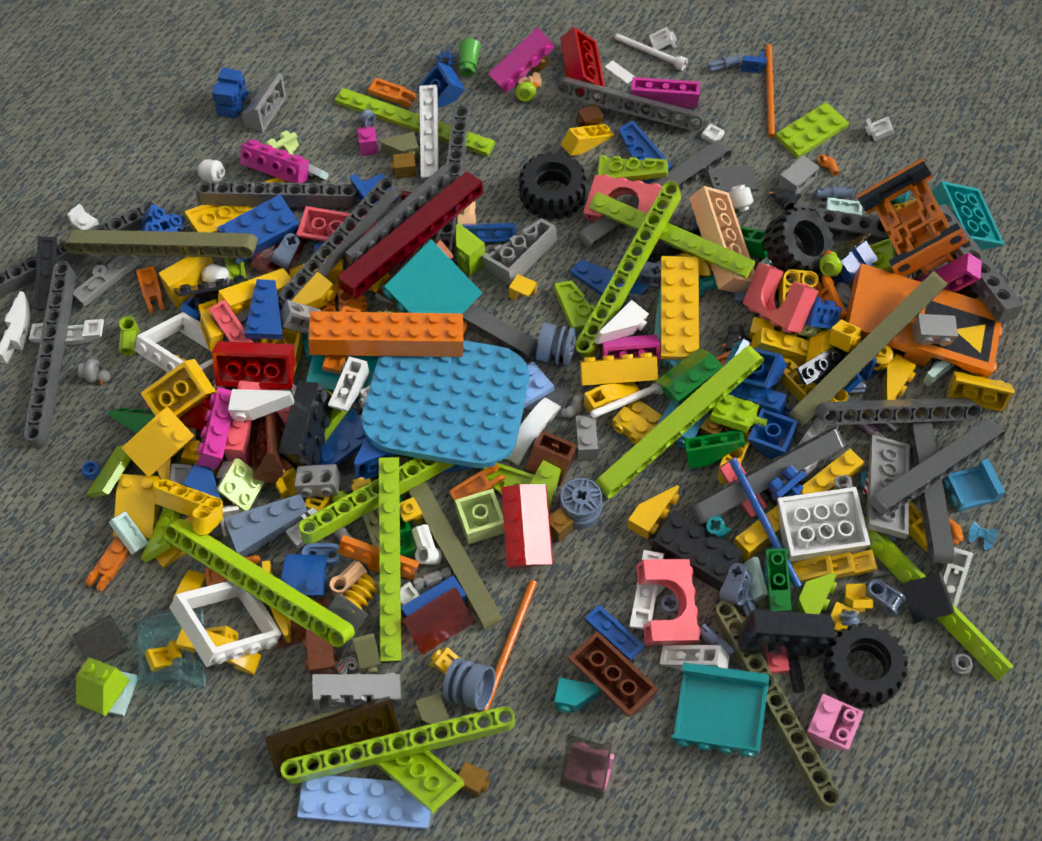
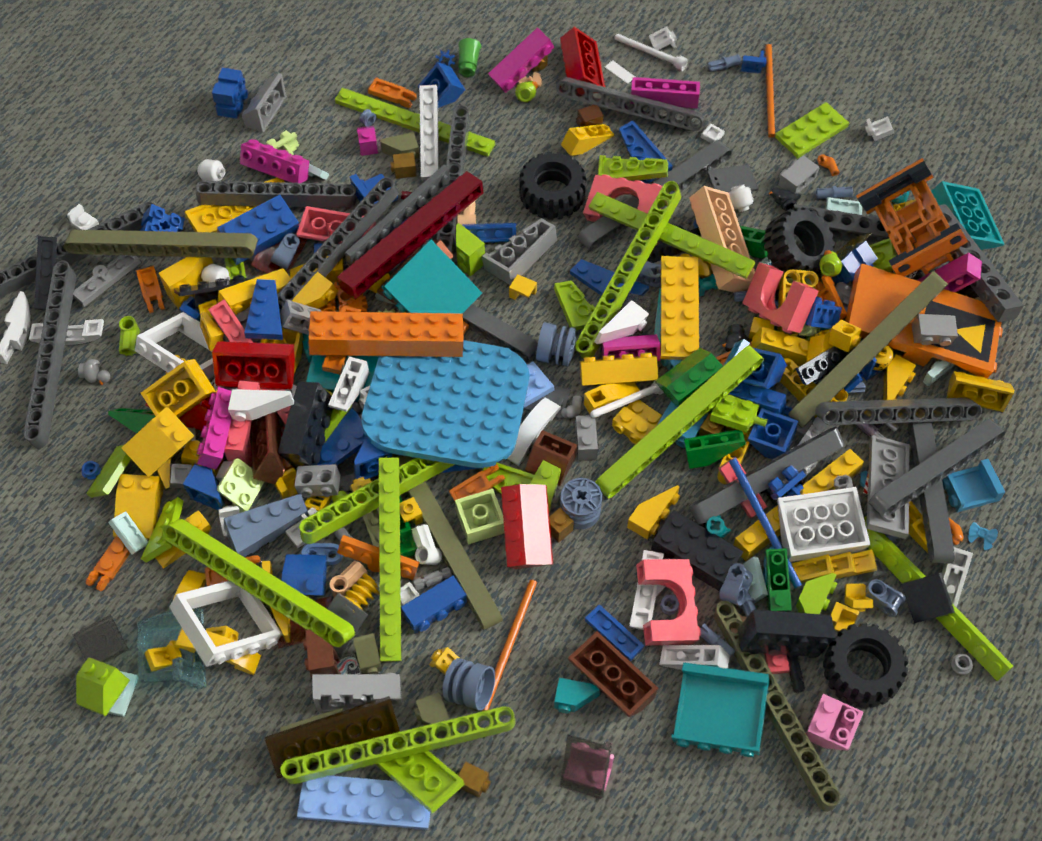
(202, 507): yellow beam -> none
(438, 620): clear red piece -> none
(849, 617): sand blue bush -> none

